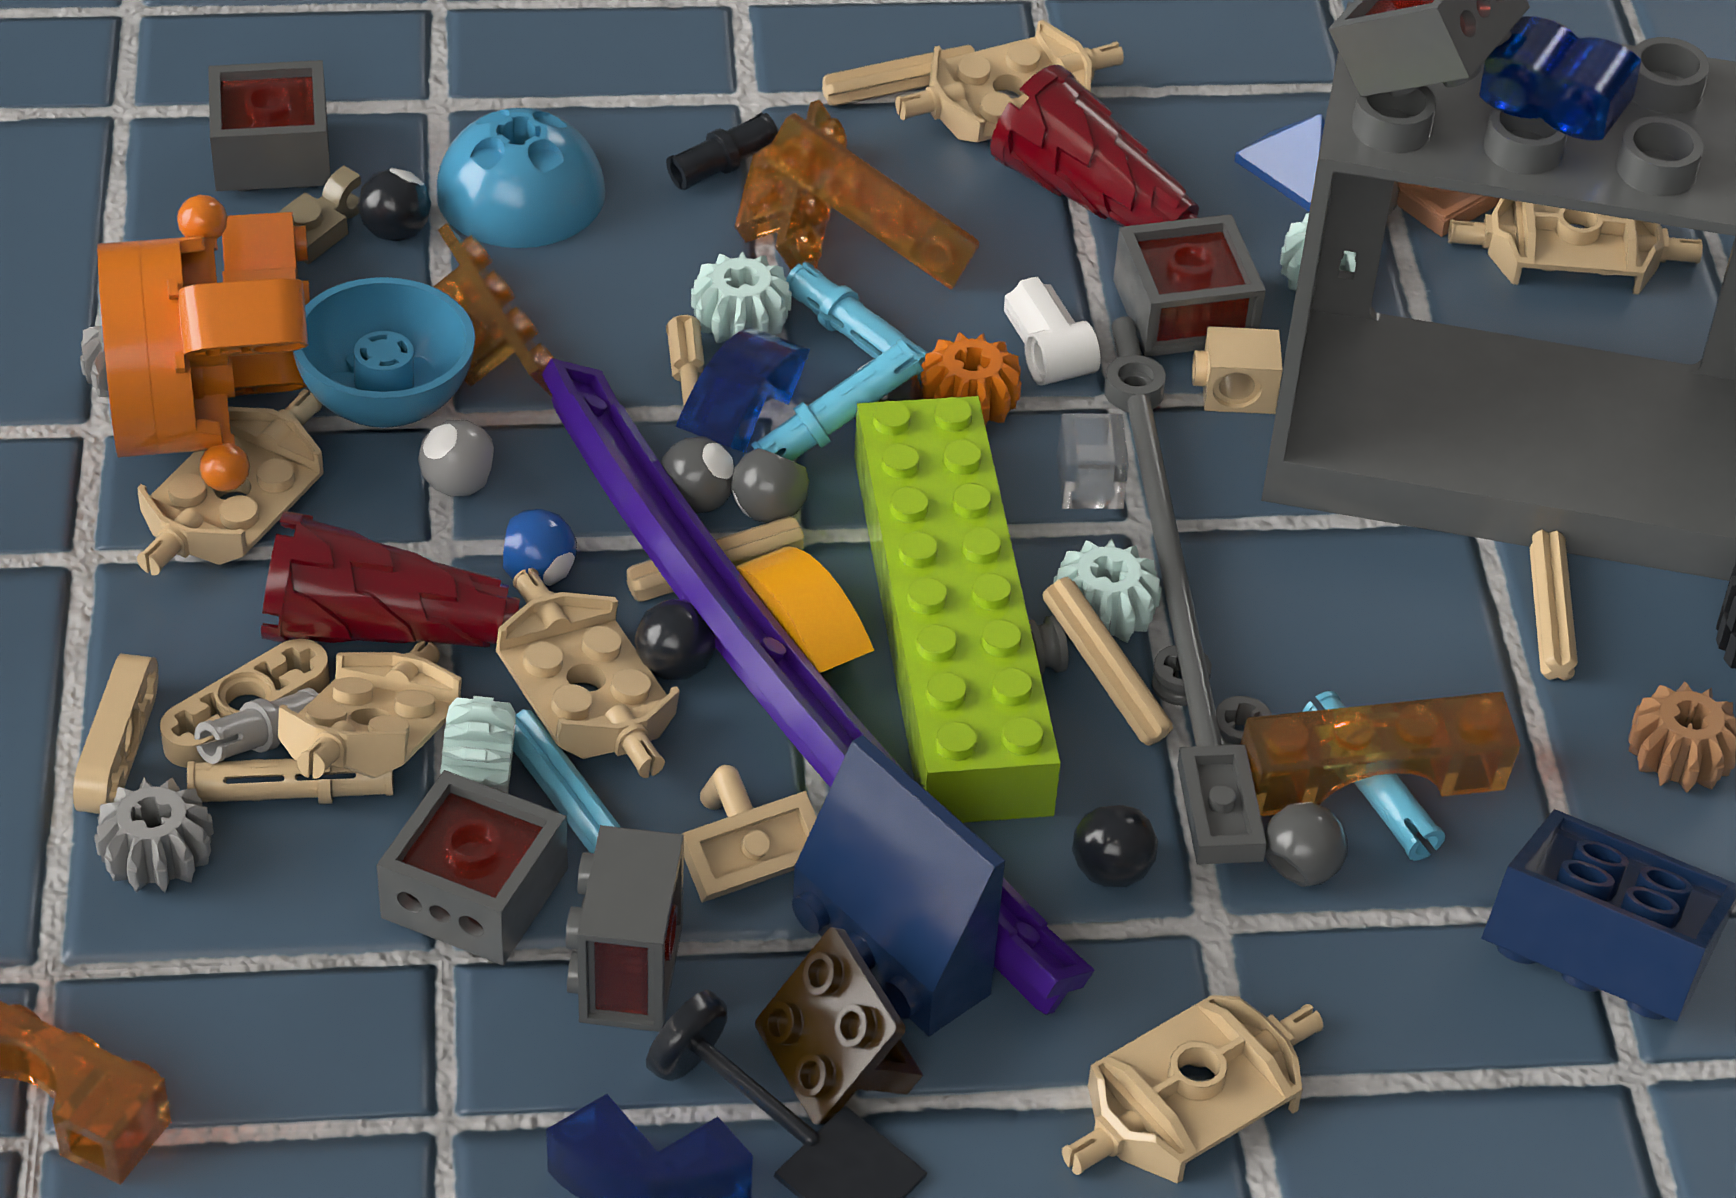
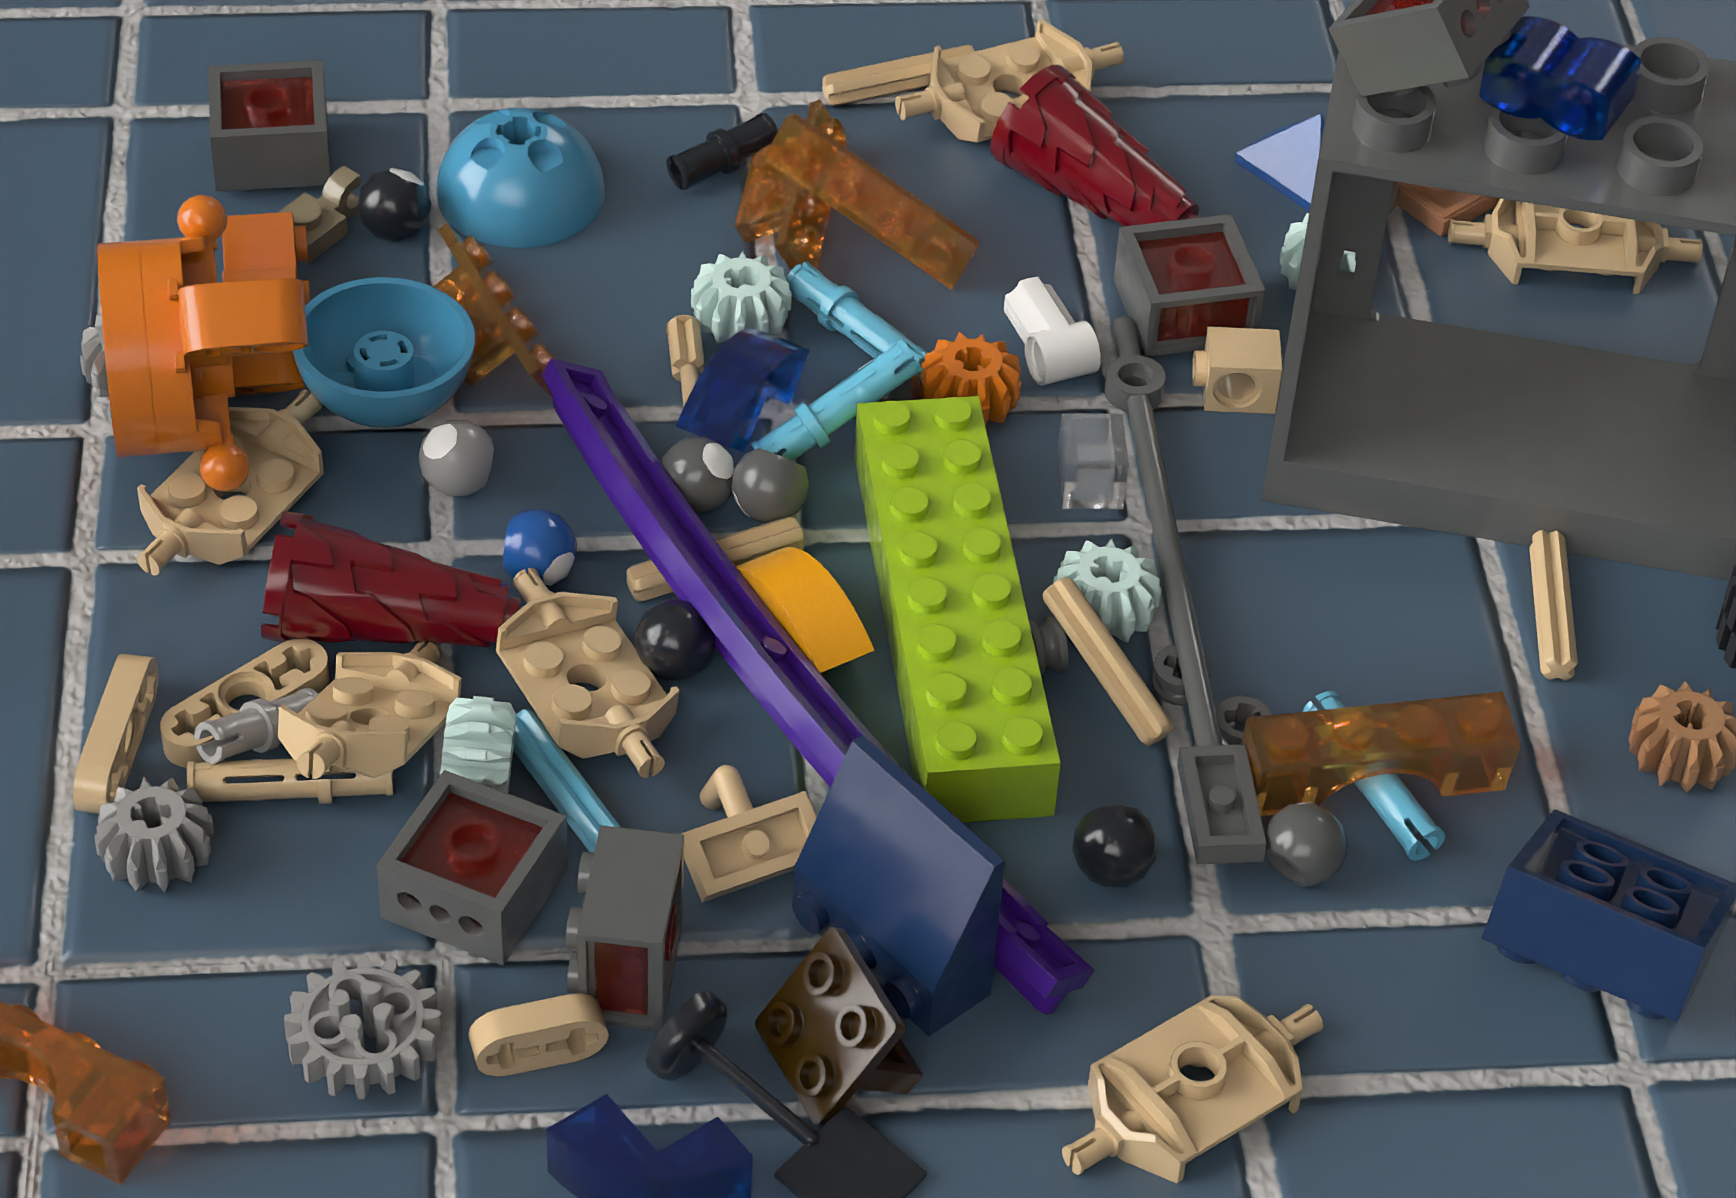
(327, 1013): none -> light grey gear
(538, 1035): none -> tan beam

